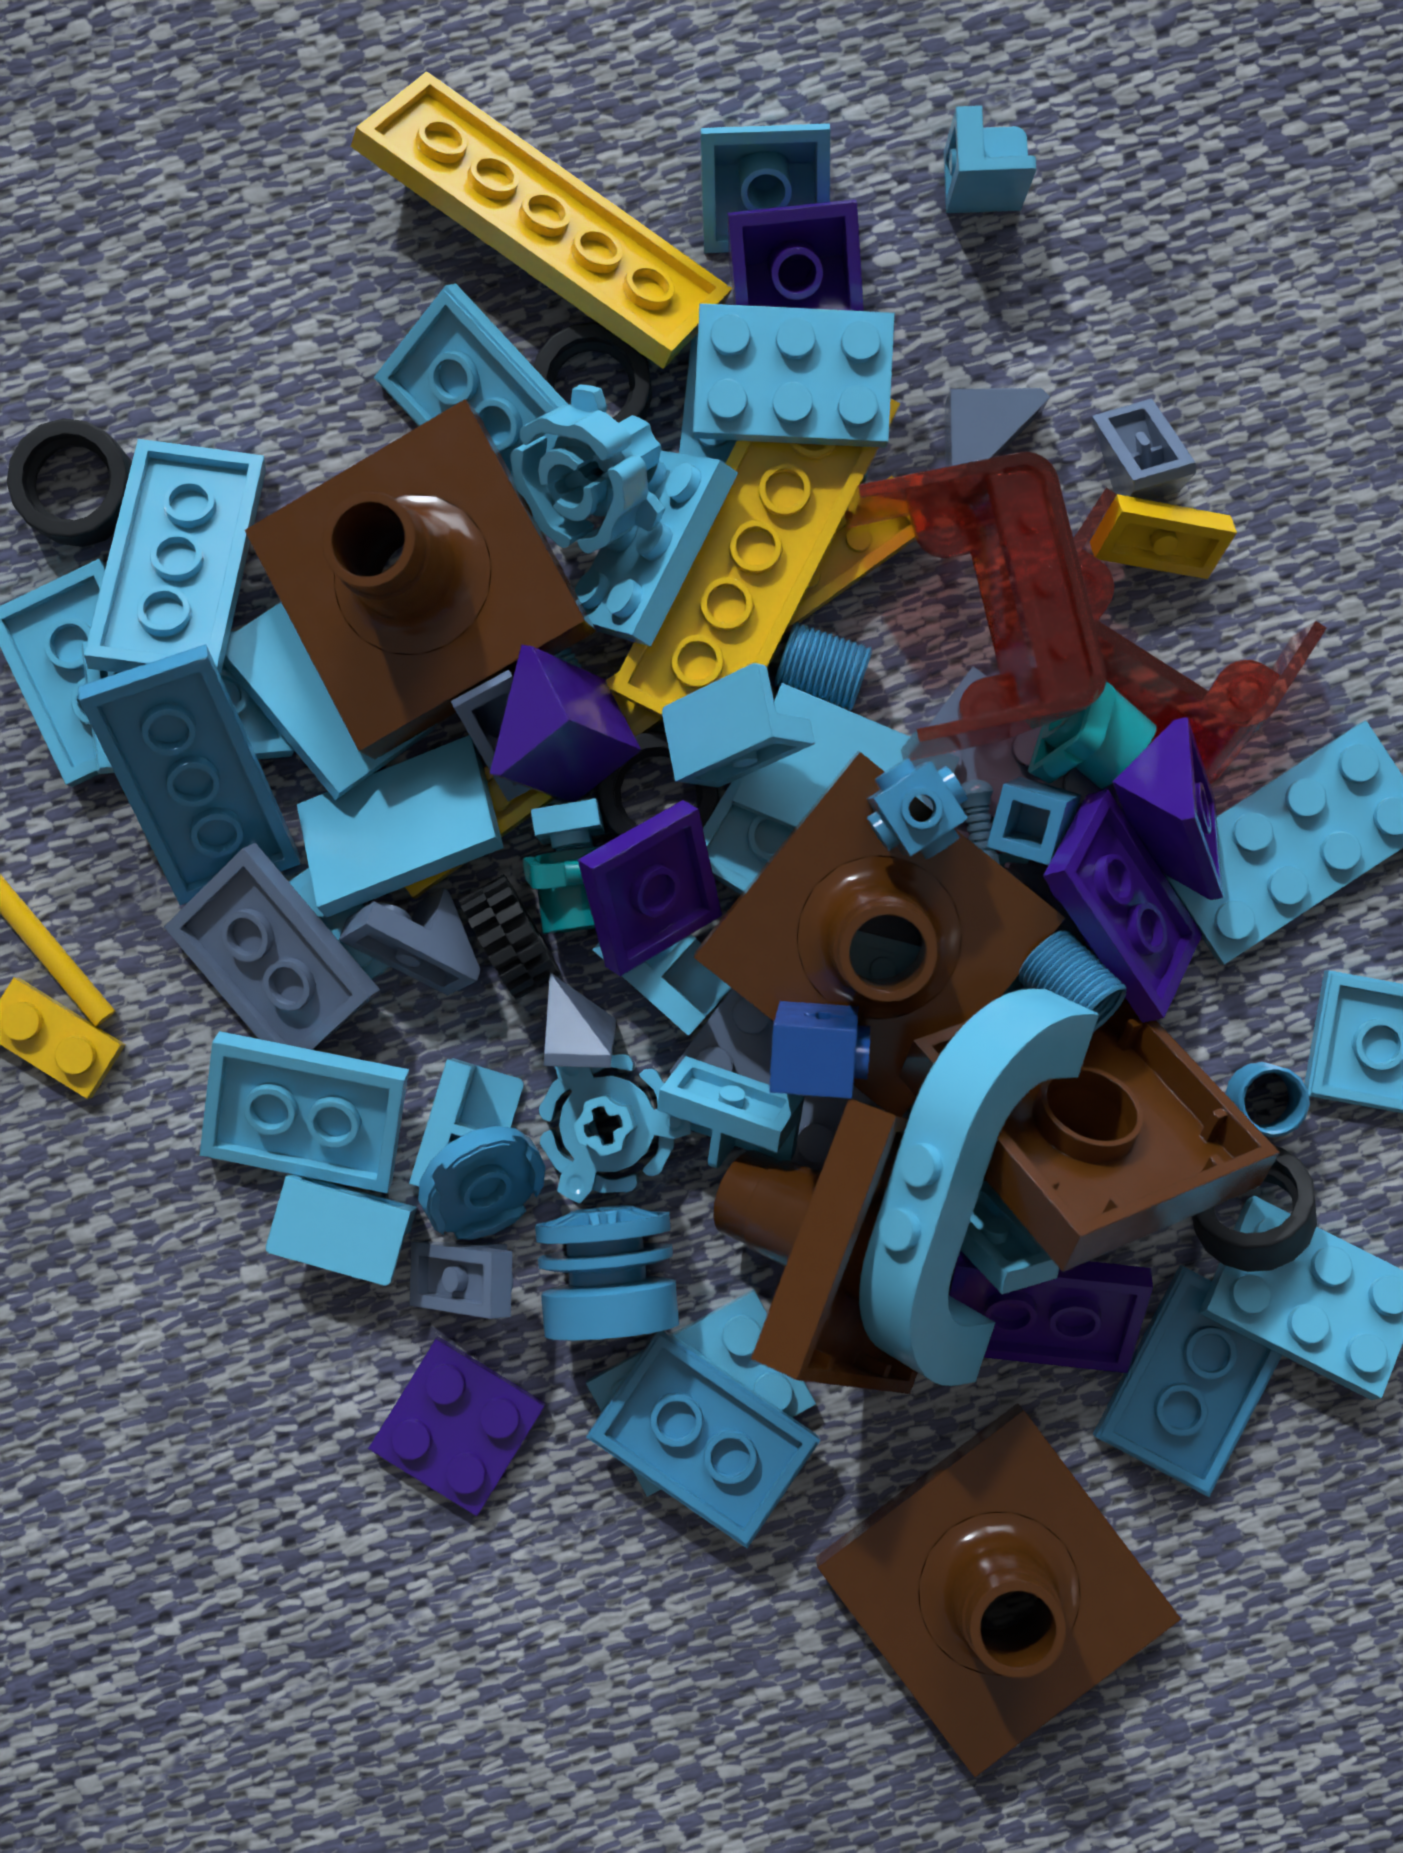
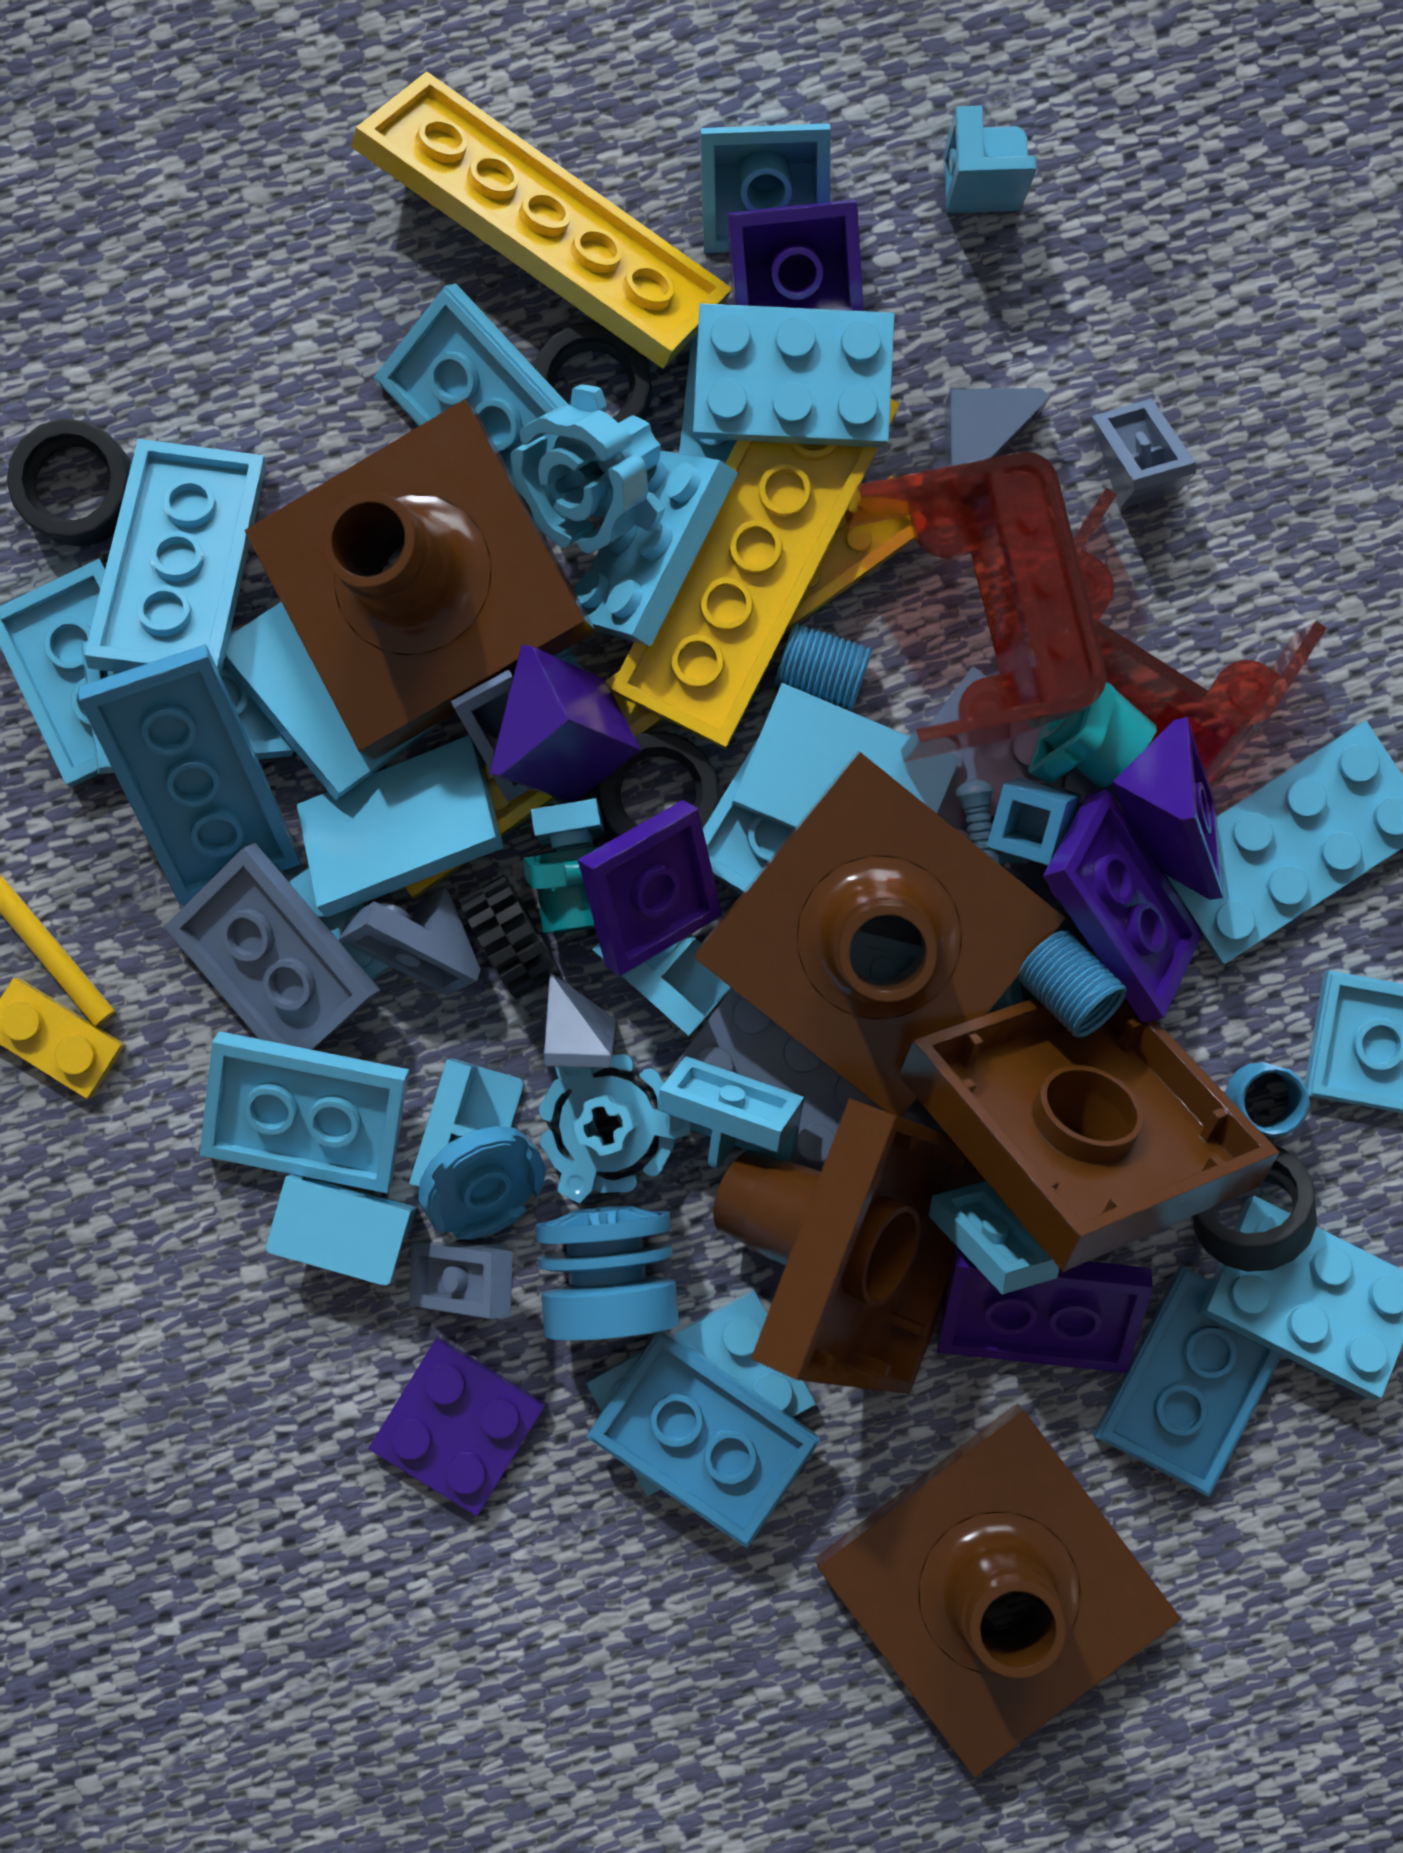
(731, 729): medium azure panel -> none
(818, 1049): blue brick -> none
(891, 808): dark azure brick -> none
(940, 1173): medium azure arch -> none
(1162, 536): yellow plate -> none

